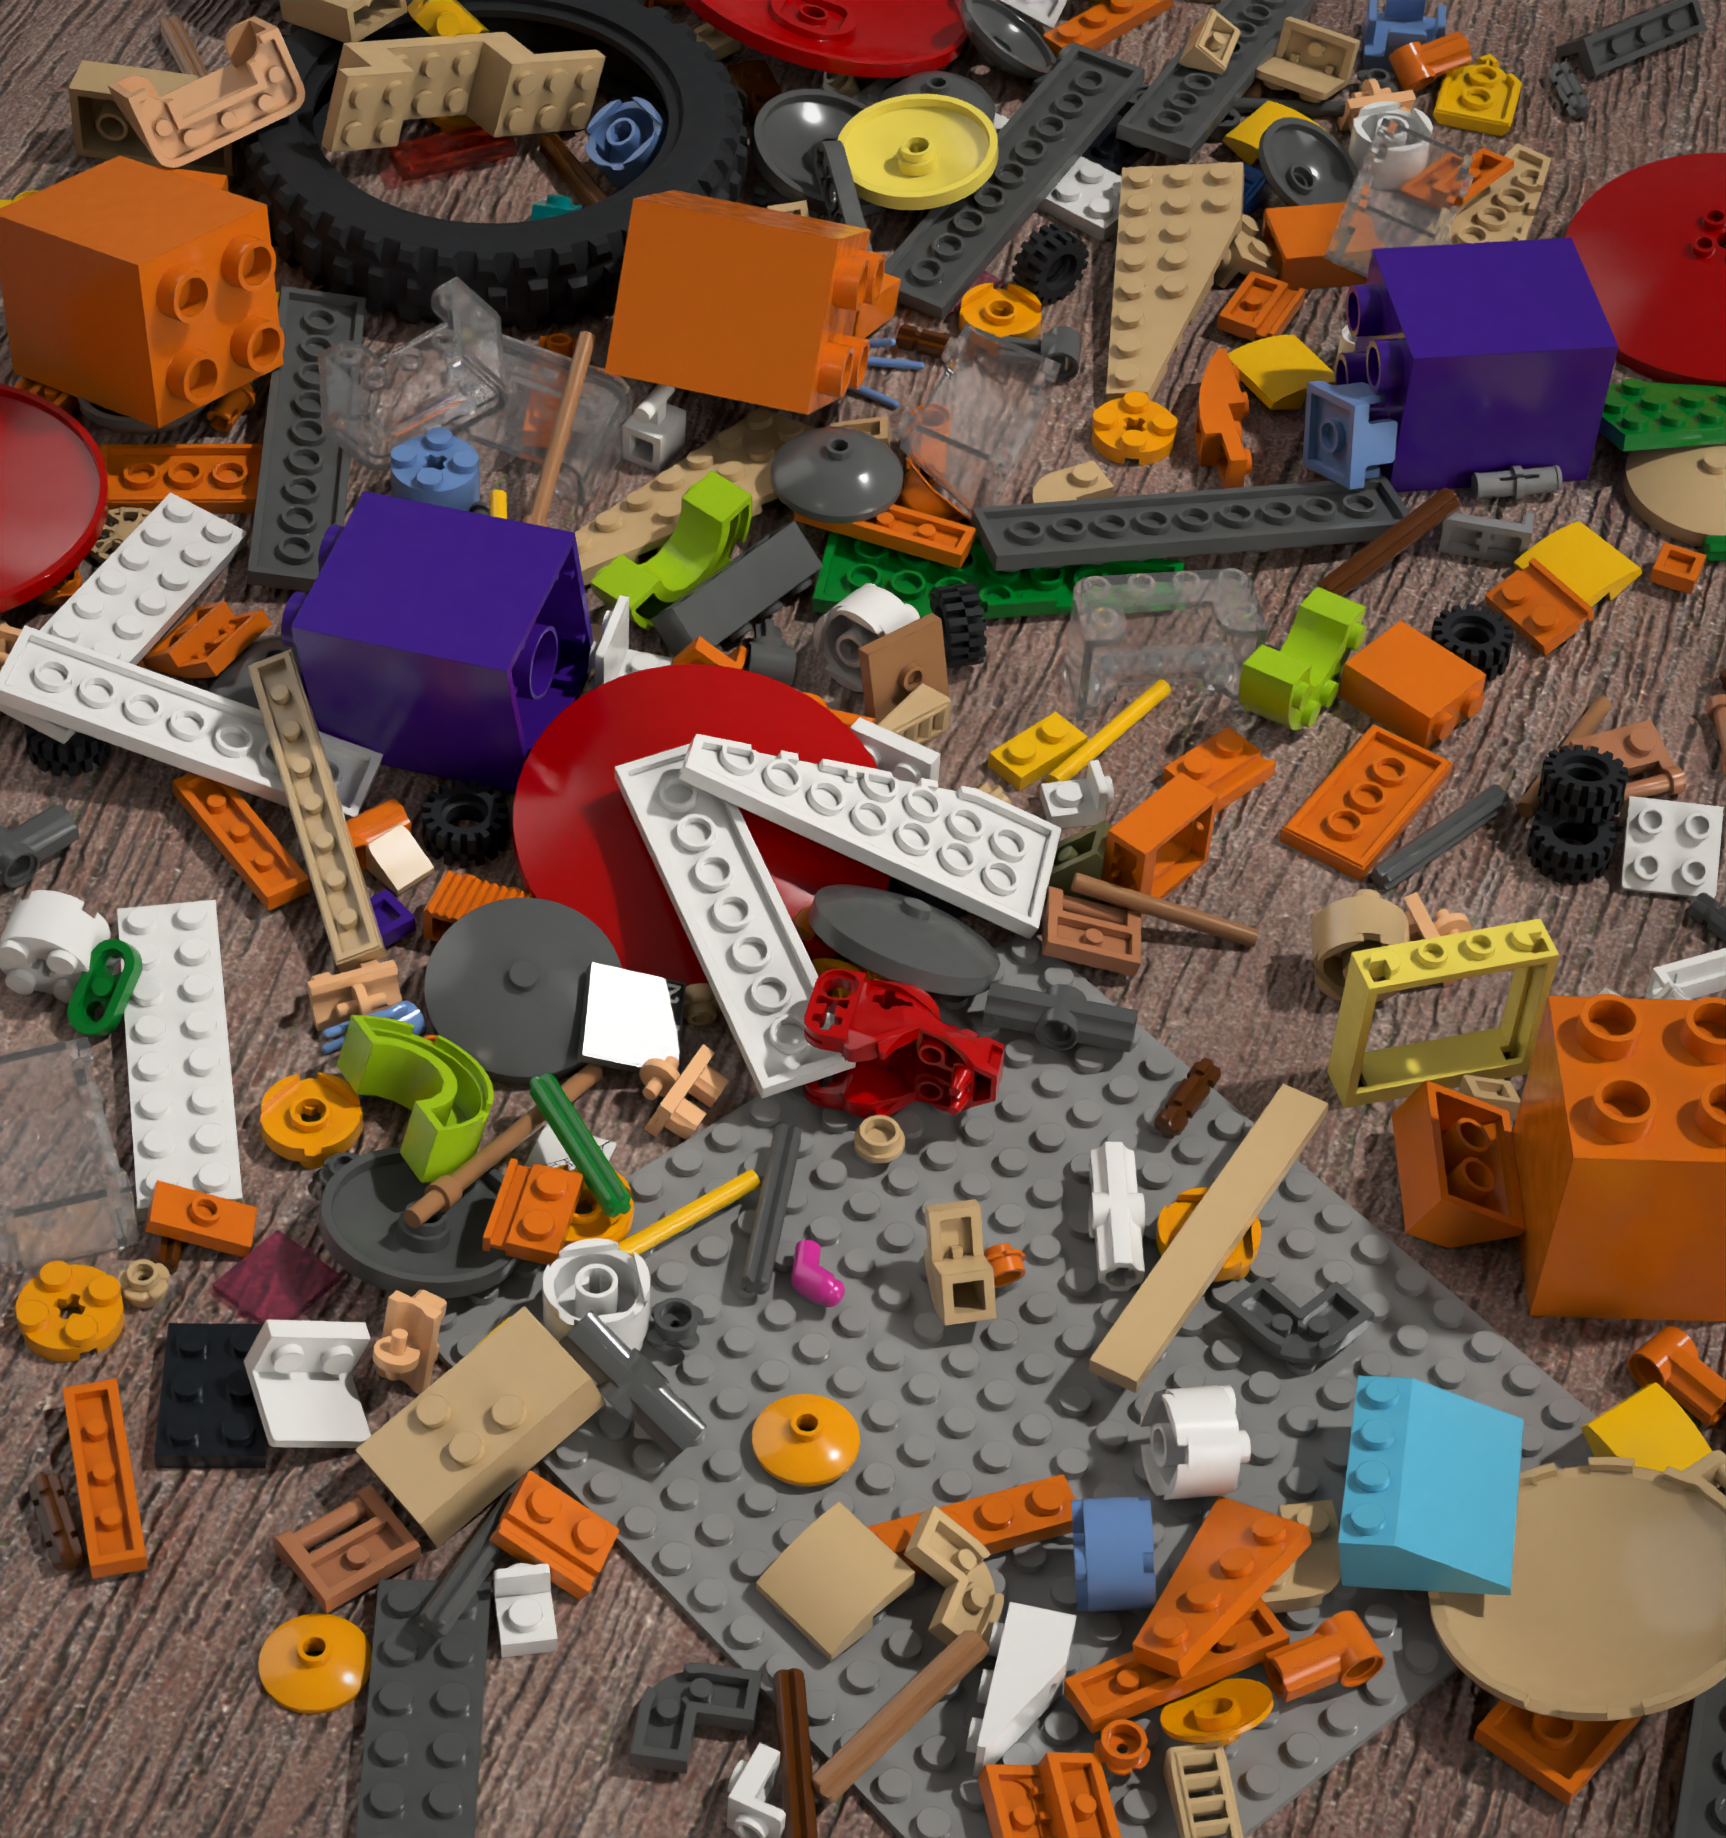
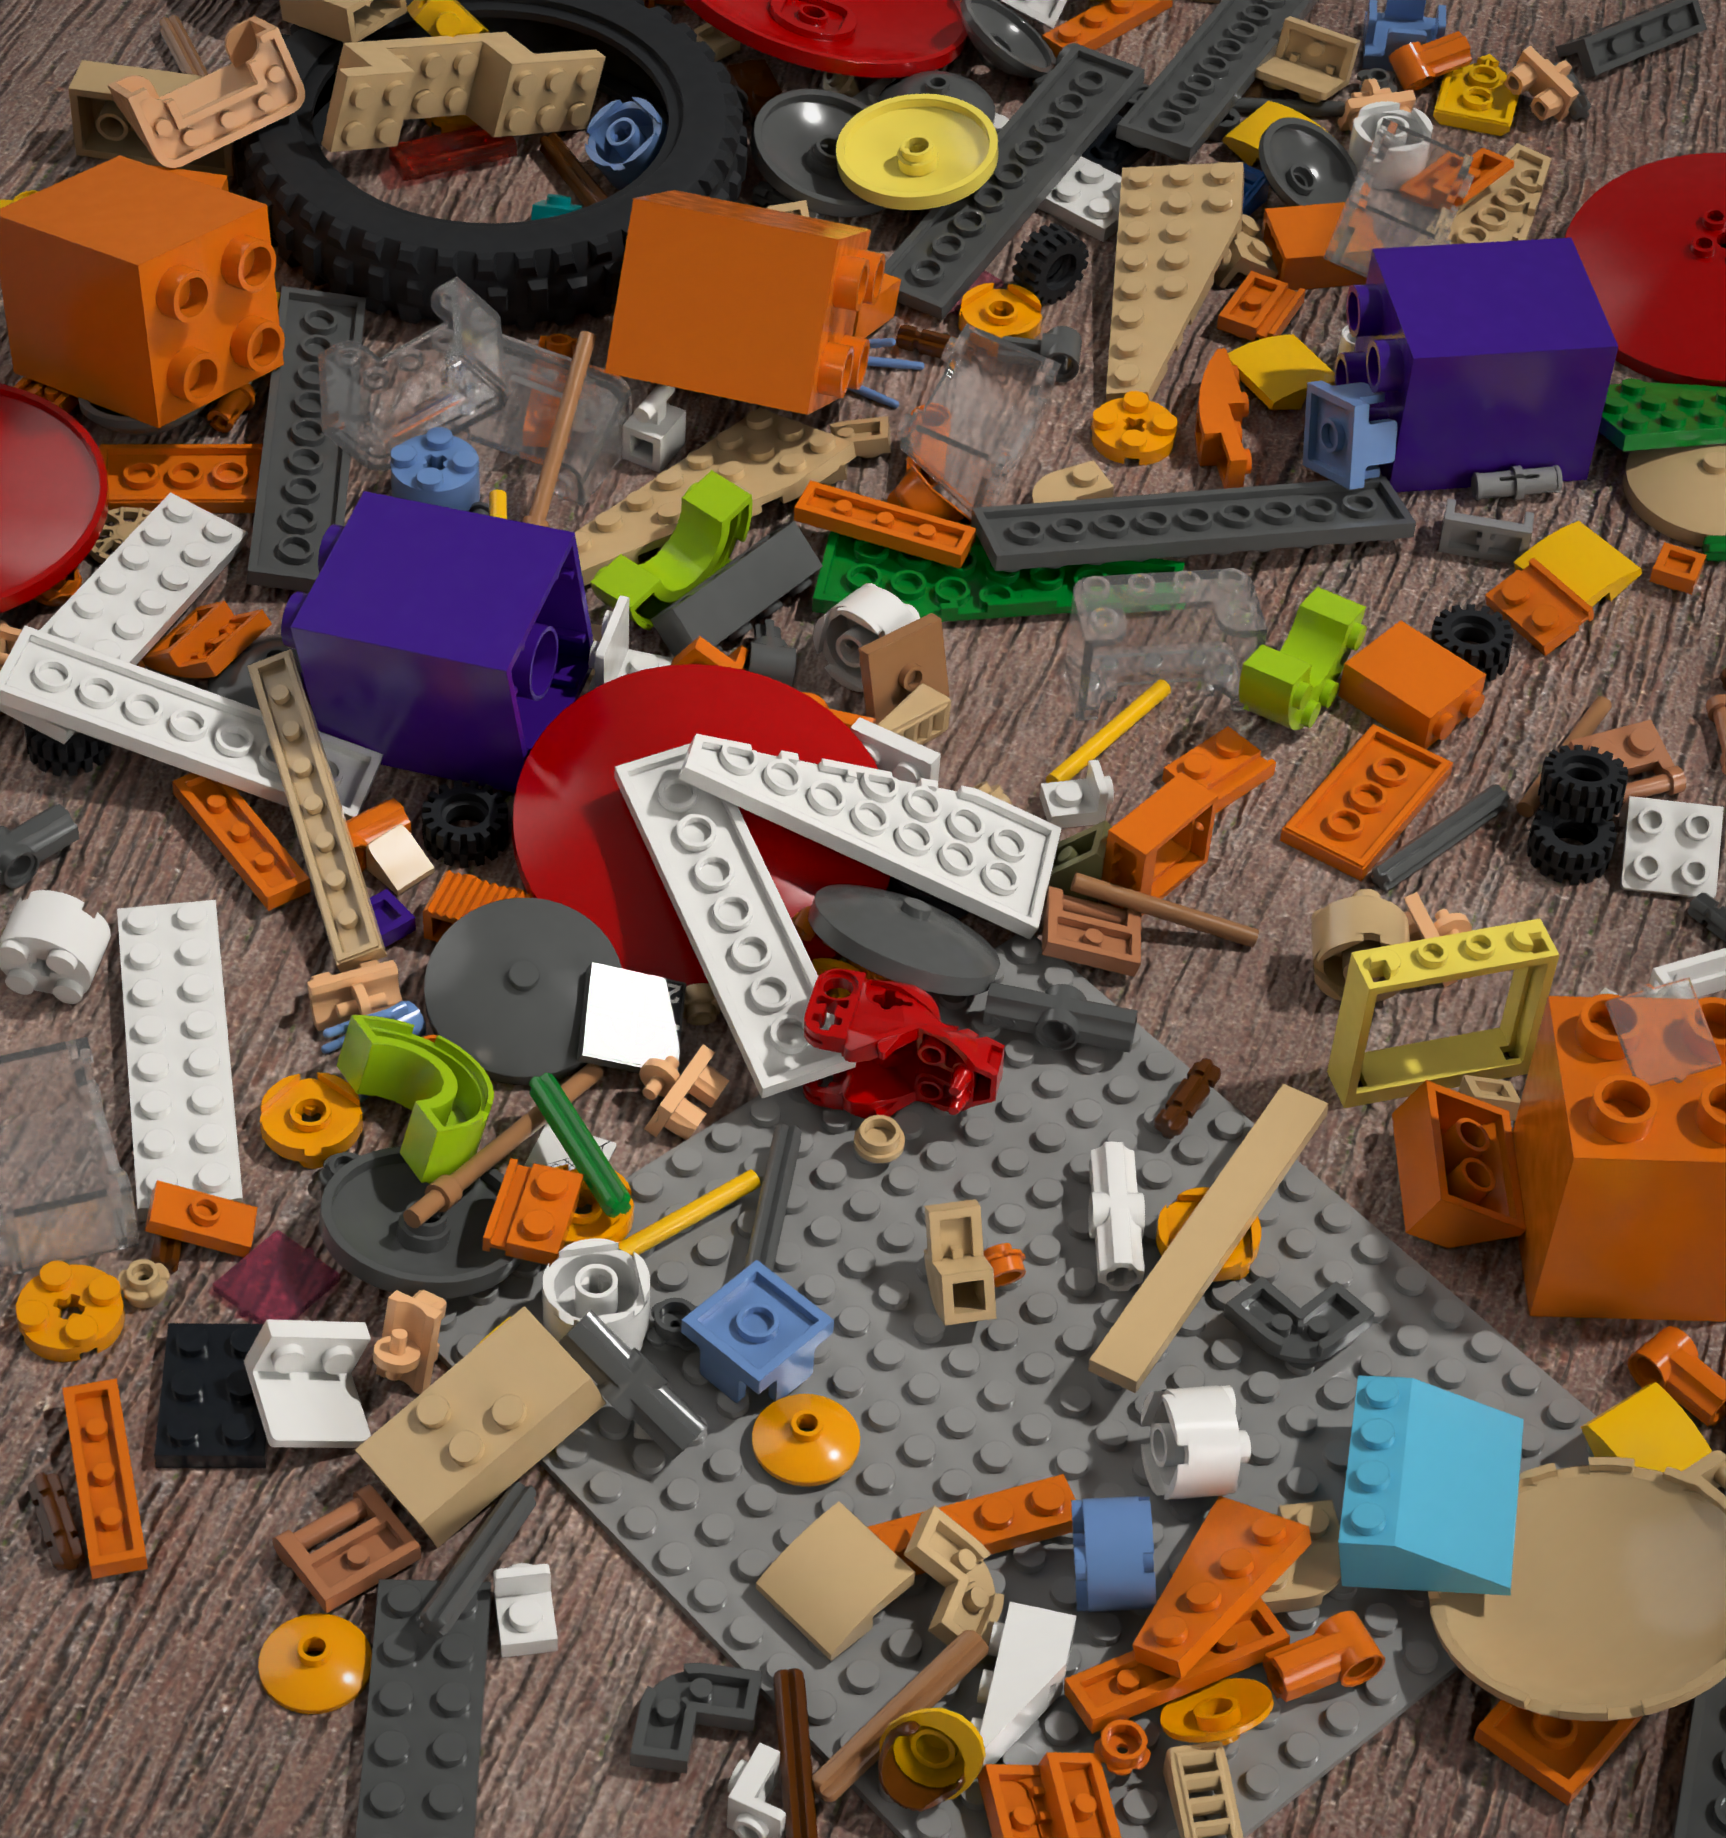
(104, 988): green plate -> none
(555, 1530): orange plate -> none
(757, 1334): none -> medium blue panel
(813, 1280): dark pink arm -> none
(836, 475): dark grey dish -> none
(837, 184): dark grey beam -> none
(929, 1757): none -> yellow piece
(961, 624): black tyre -> none
(1036, 751): yellow plate -> none
(1210, 43): tan slope -> none
(1391, 543): reddish brown axle -> none
(1545, 82): none -> light nougat hips
(1664, 1032): none -> clear piece

